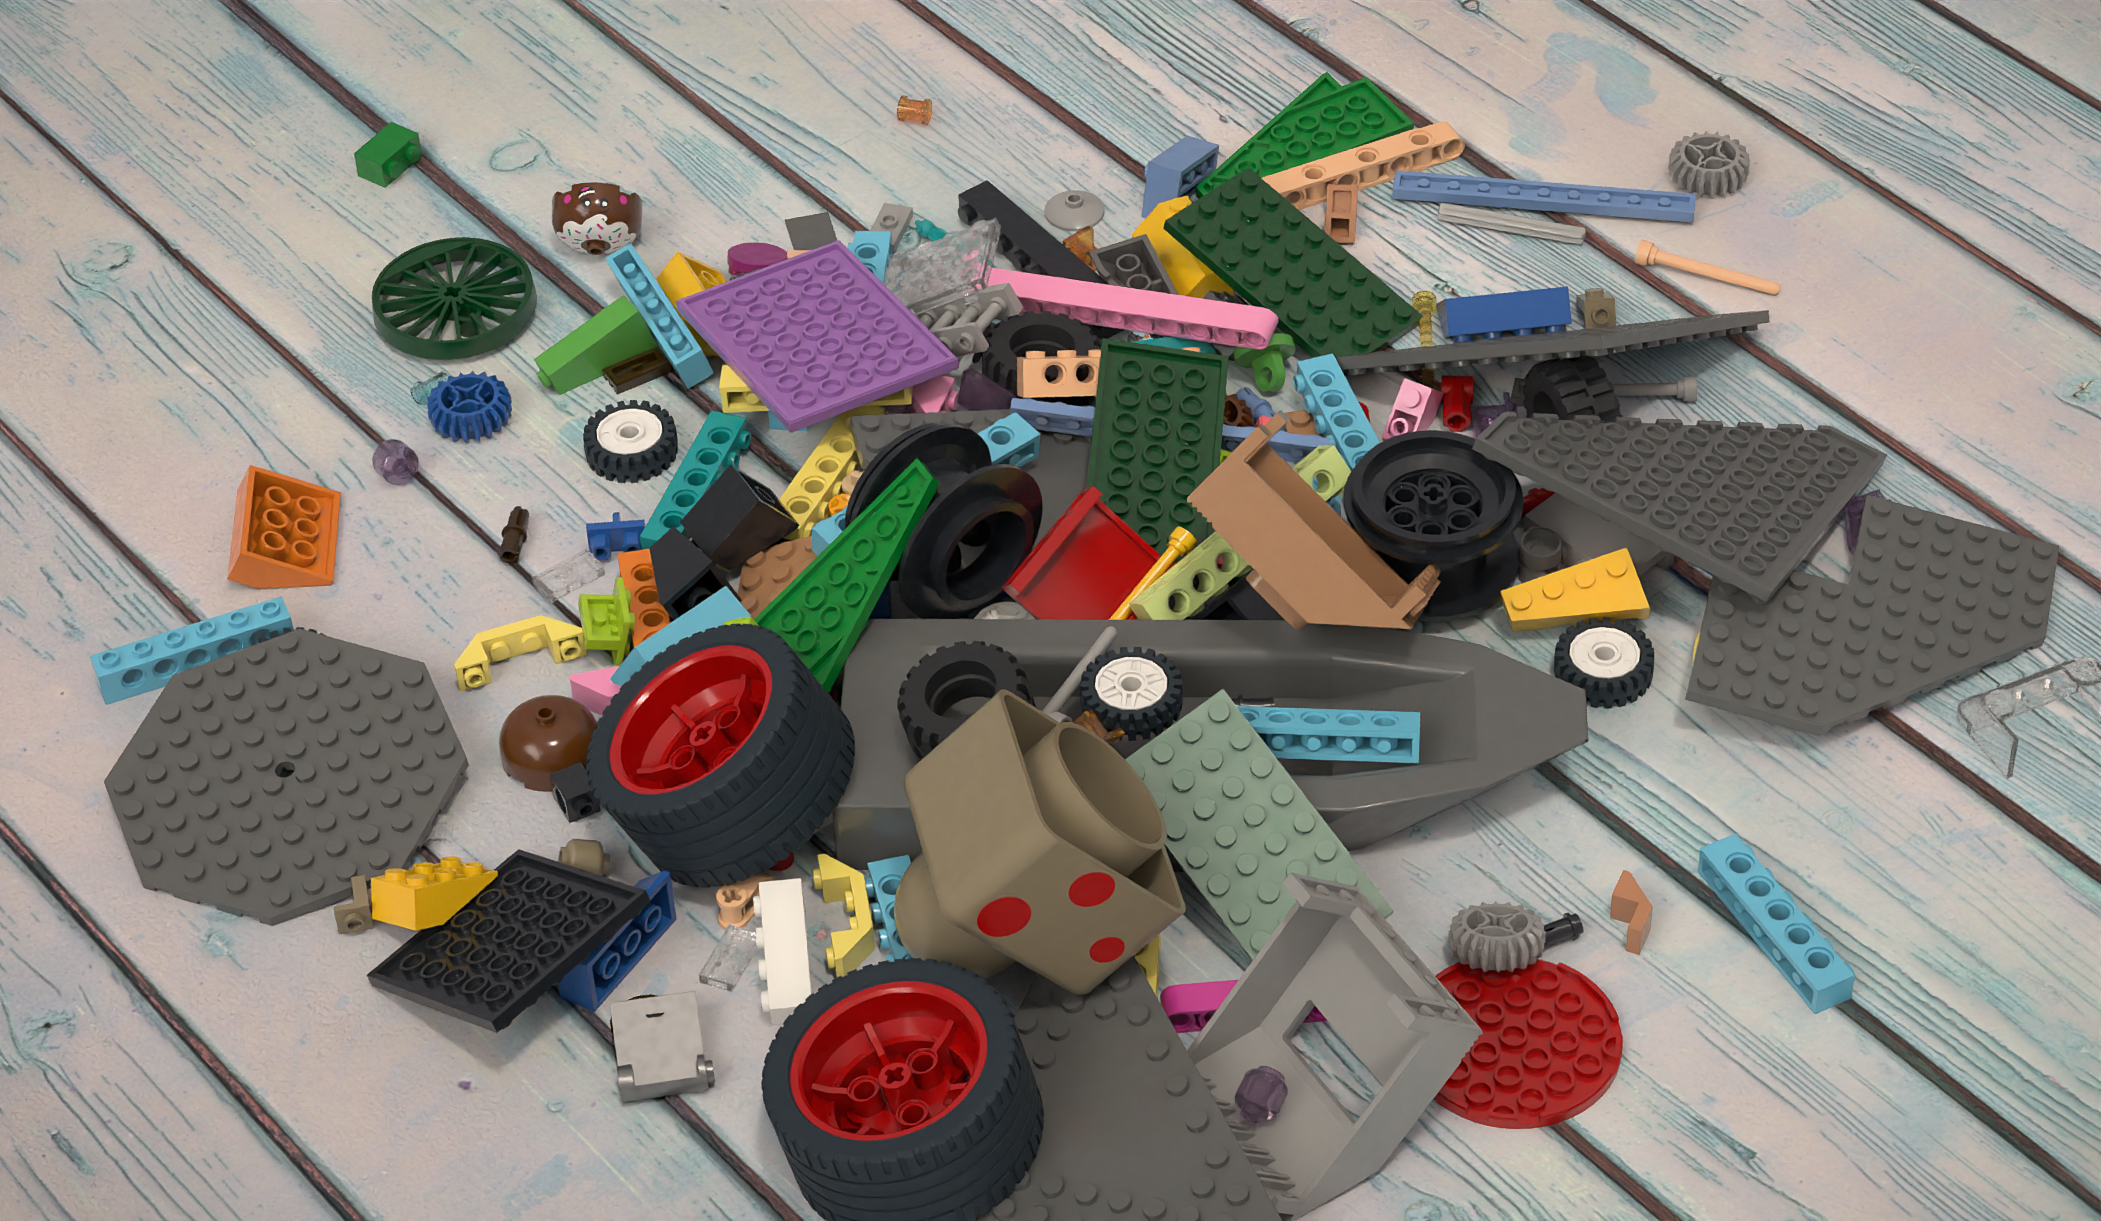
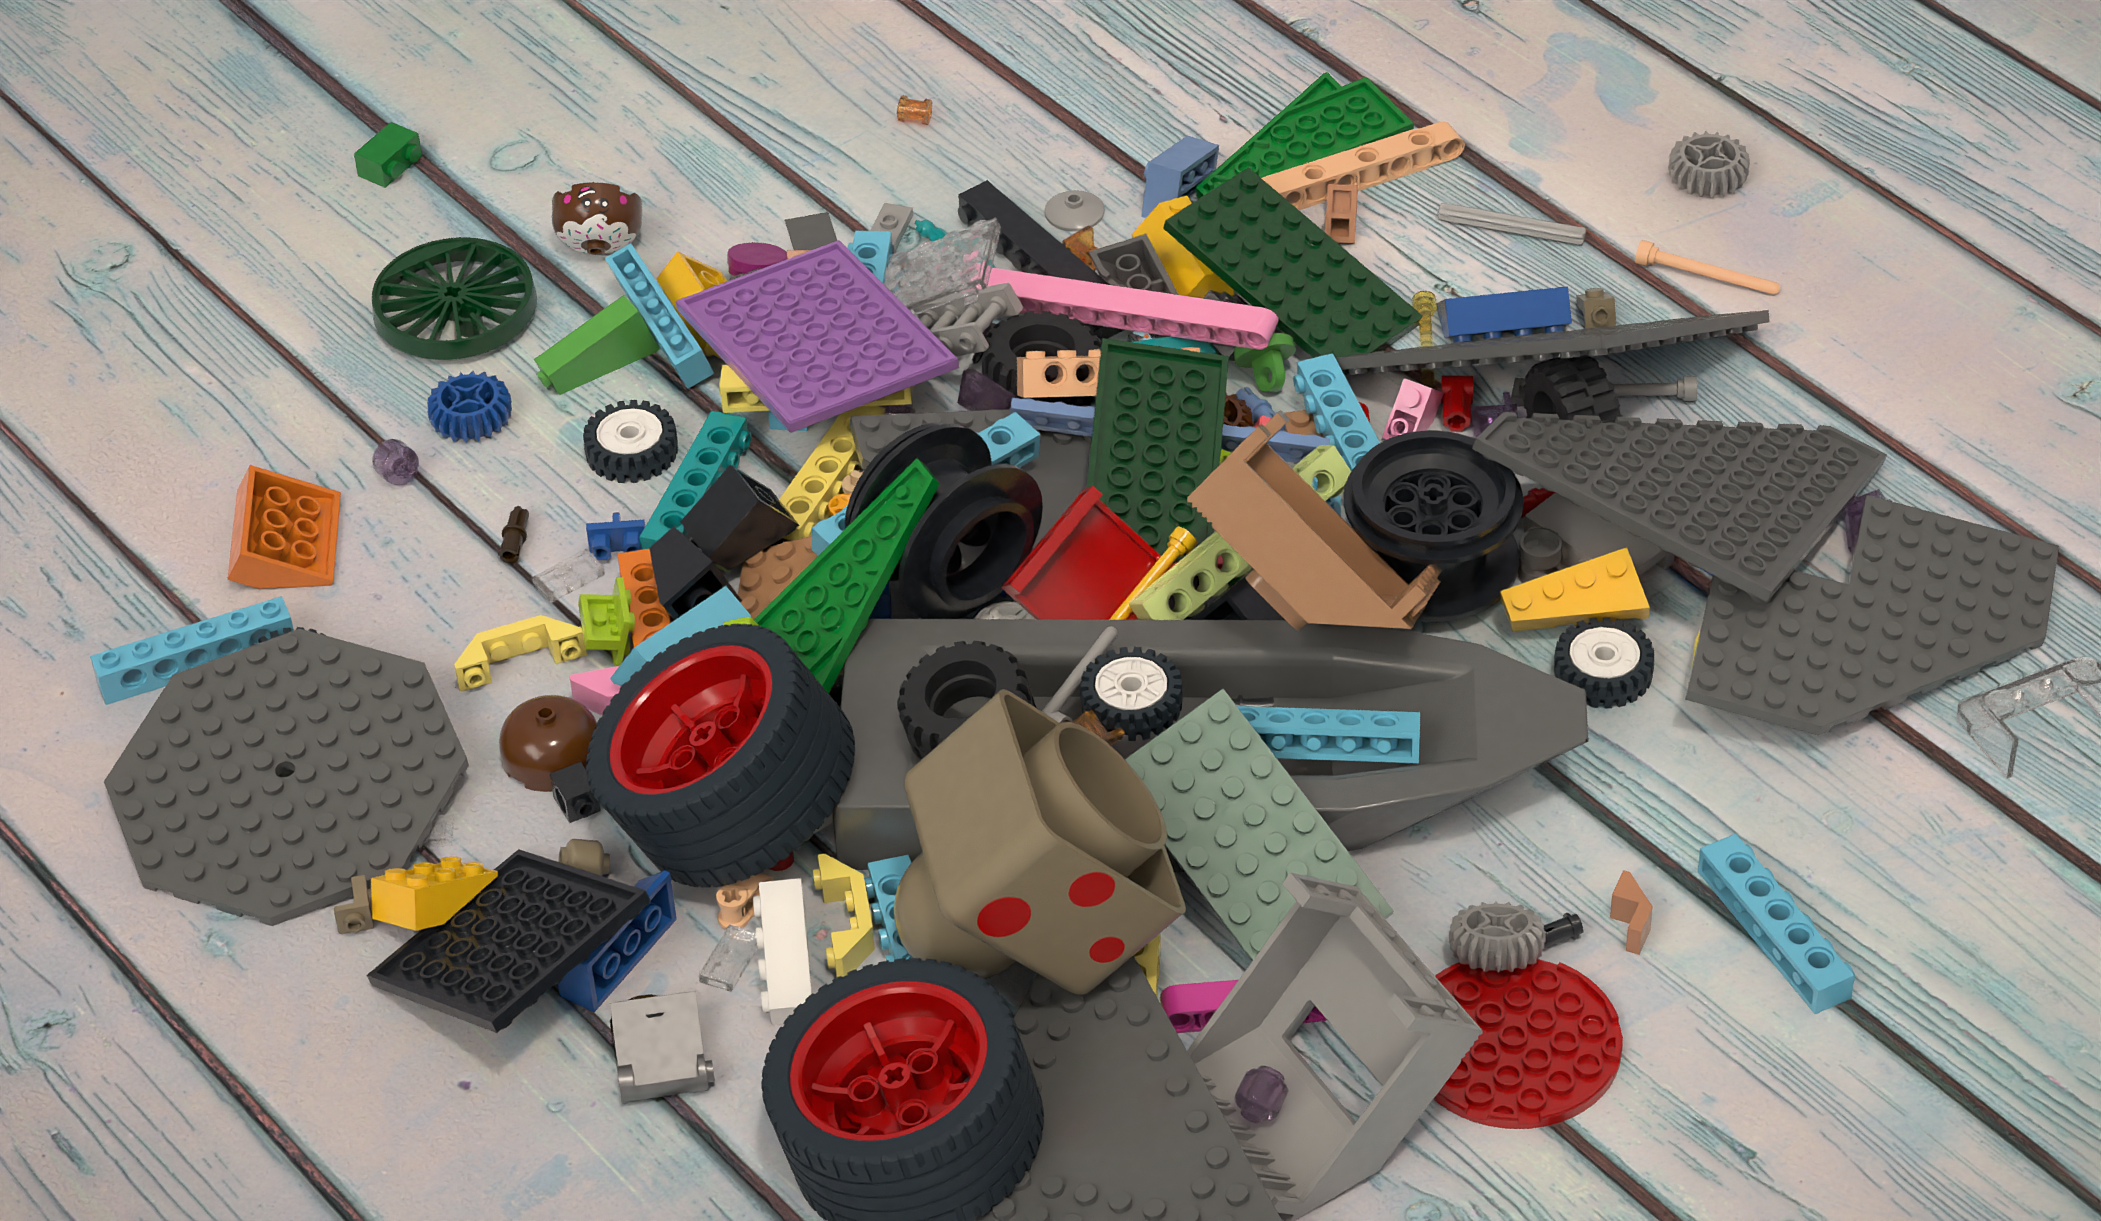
(422, 390): clear light blue pin -> none
(637, 370): dark brown tile -> none
(935, 395): bright pink slope -> none
(1544, 196): medium blue plate -> none

